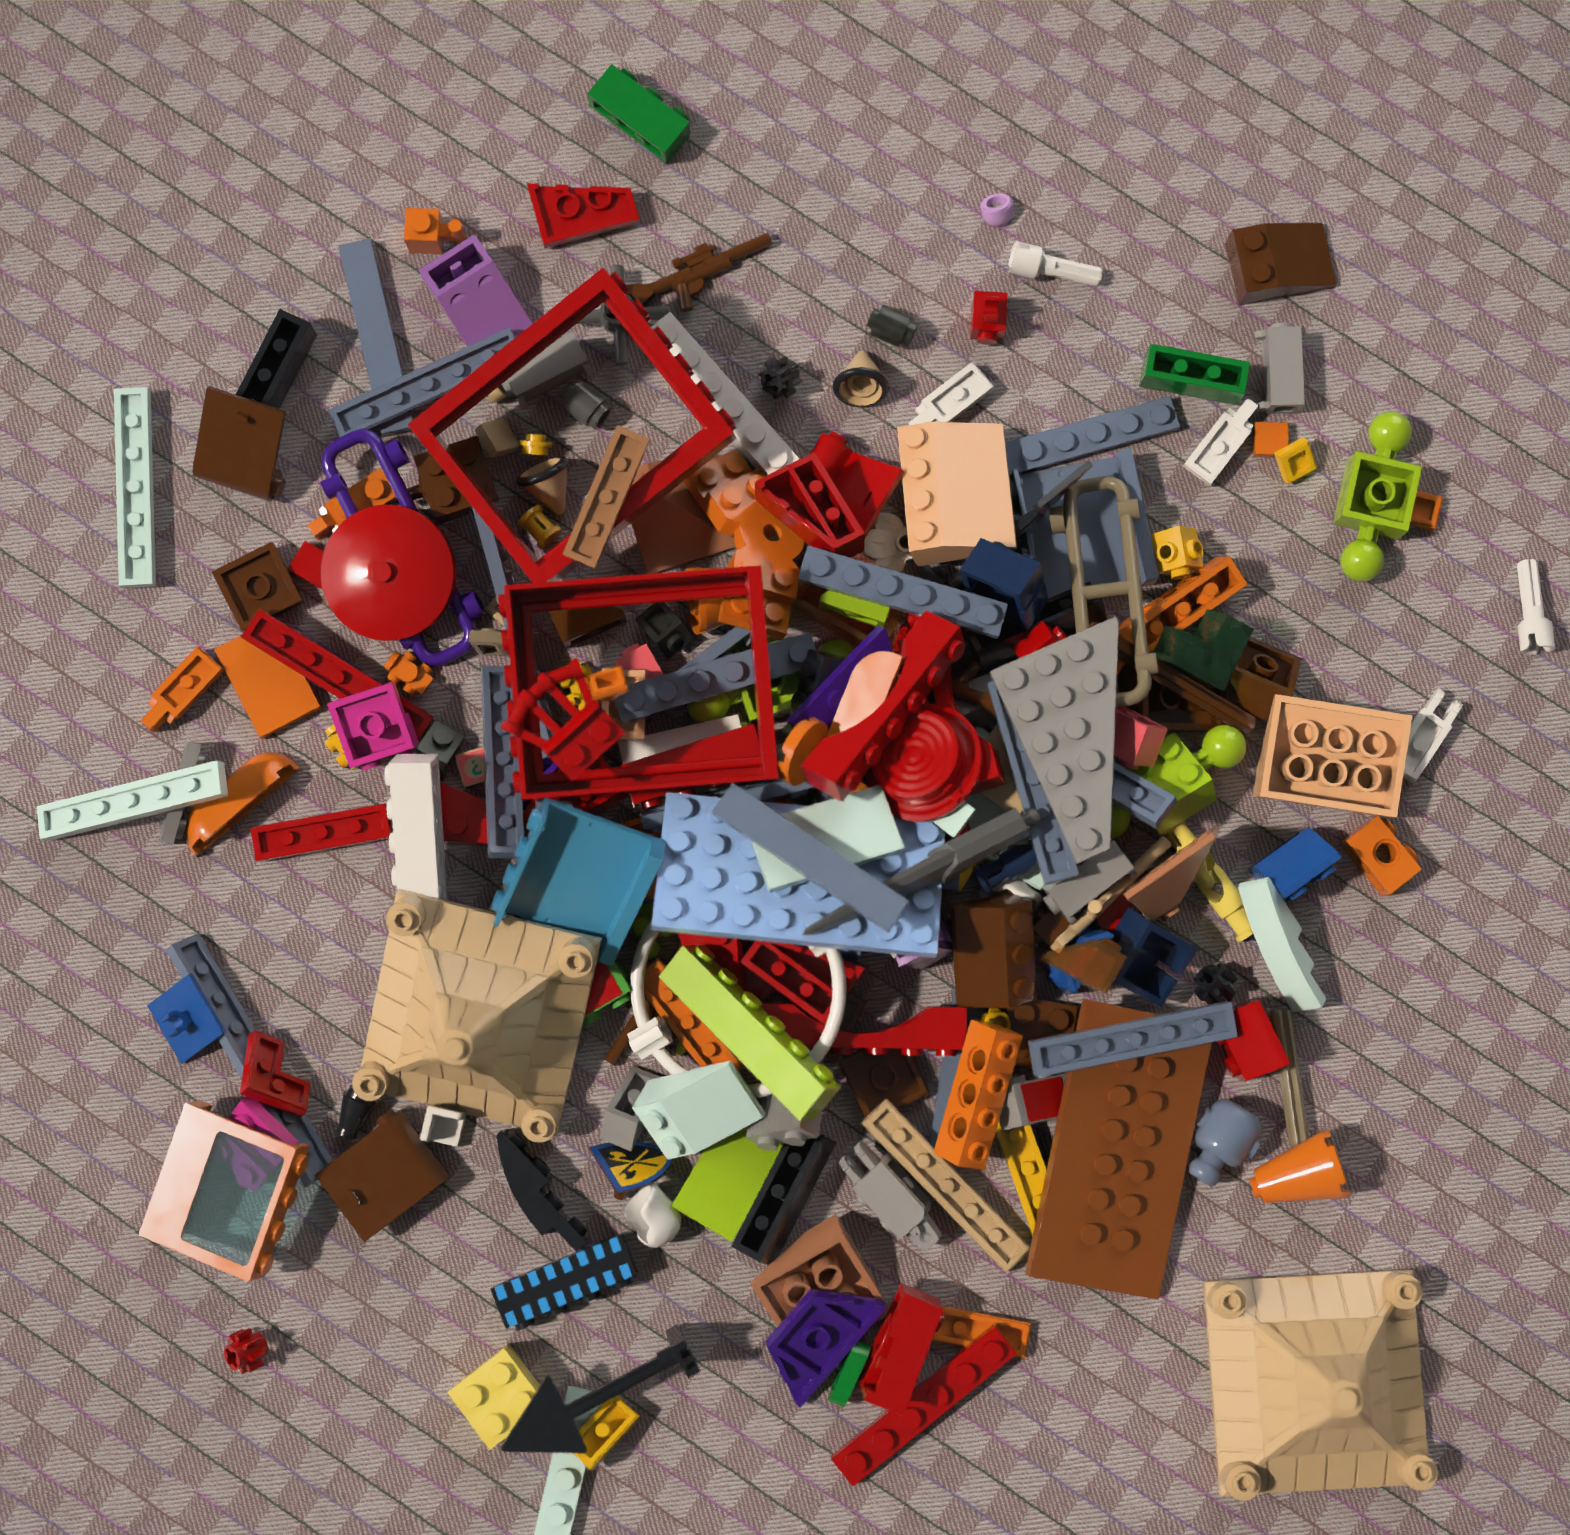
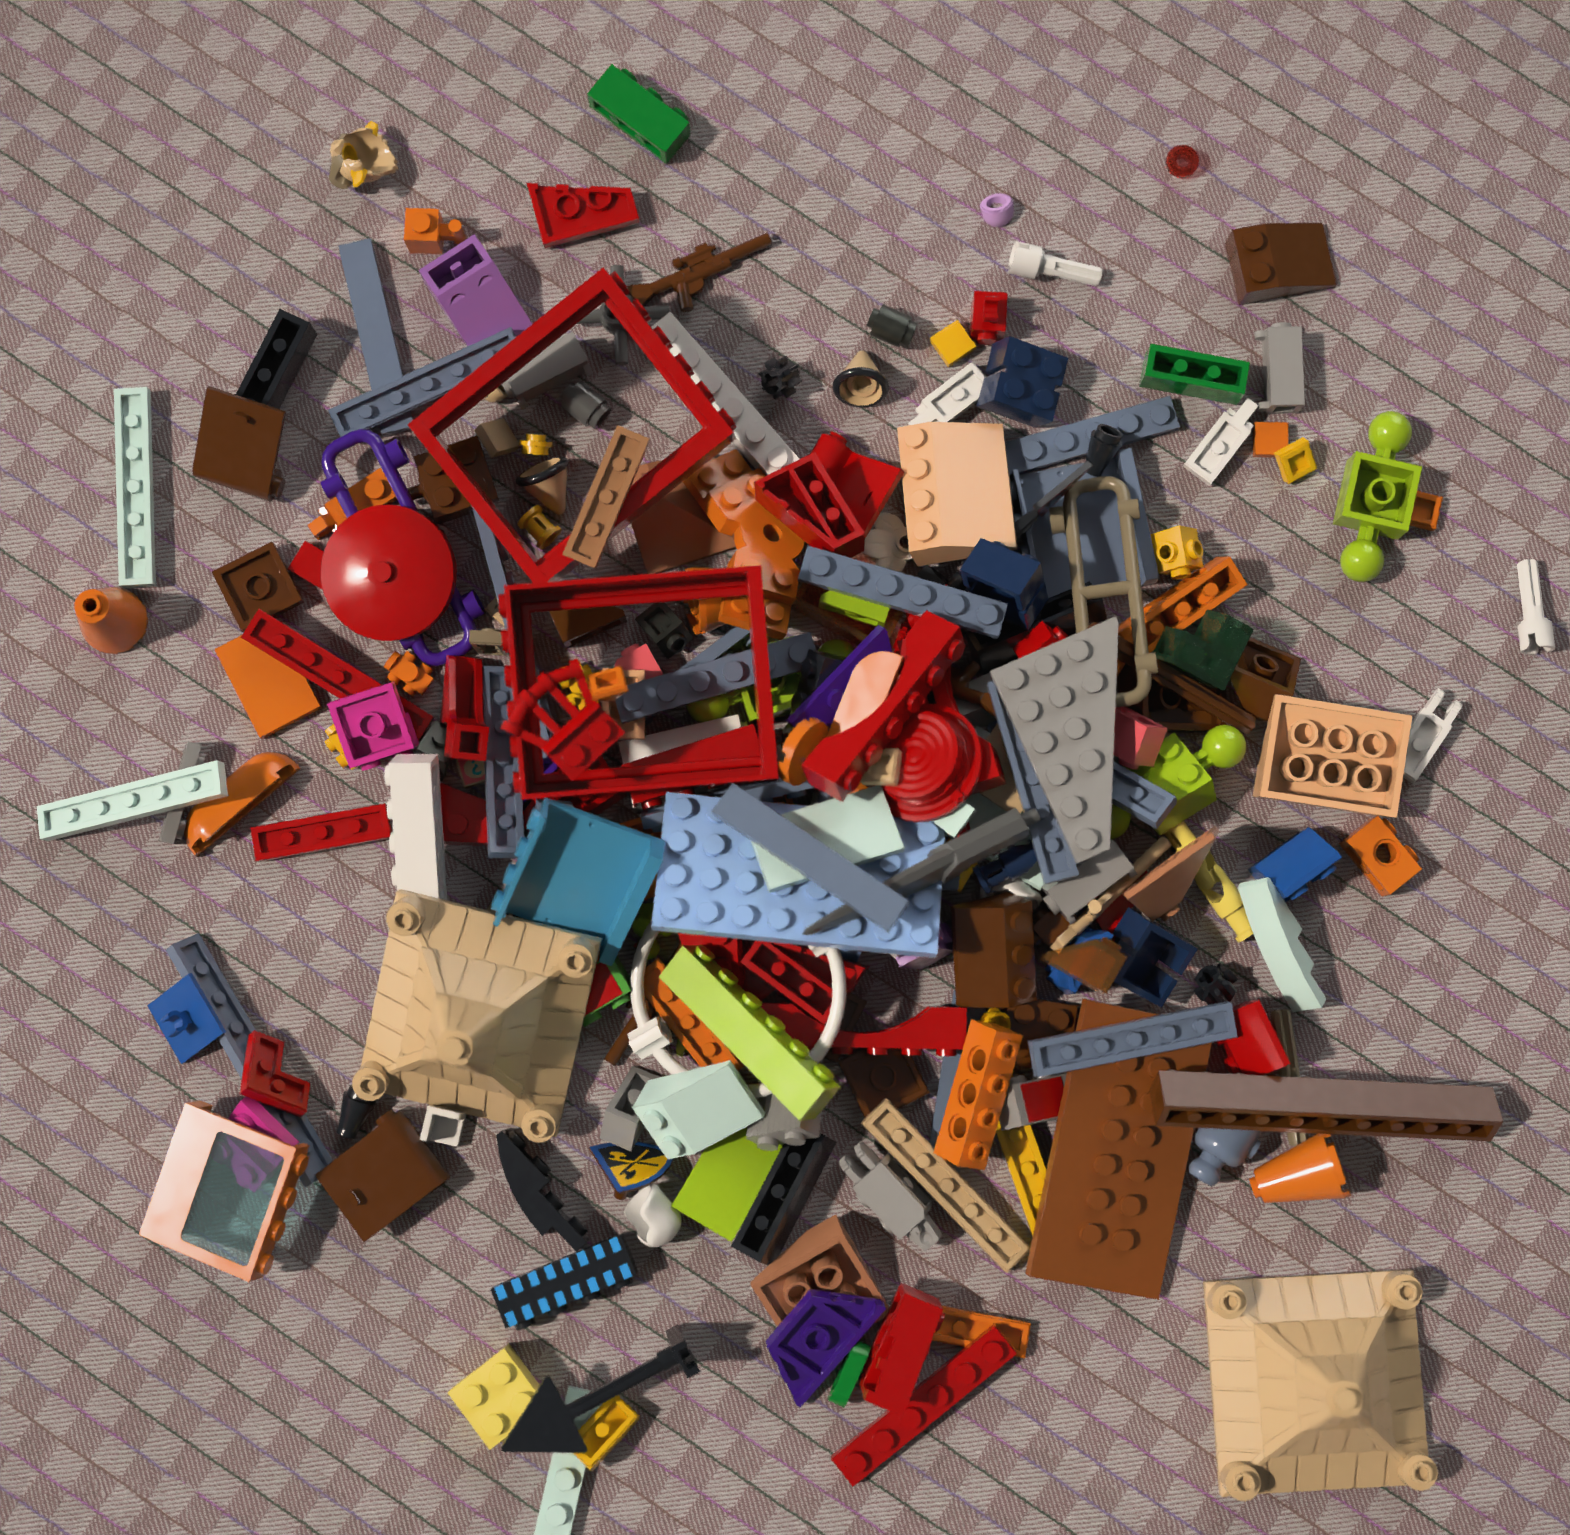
(111, 618): none -> orange cone
(181, 689): orange hinge -> none
(245, 1350): red gear -> none
(360, 157): none -> tan hair
(464, 709): none -> red arch
(886, 770): none -> tan tile
(952, 343): none -> yellow tile
(1026, 386): none -> dark blue piece
(1102, 448): none -> black cone
(1182, 152): none -> clear red plate
(1324, 1106): none -> reddish brown brick

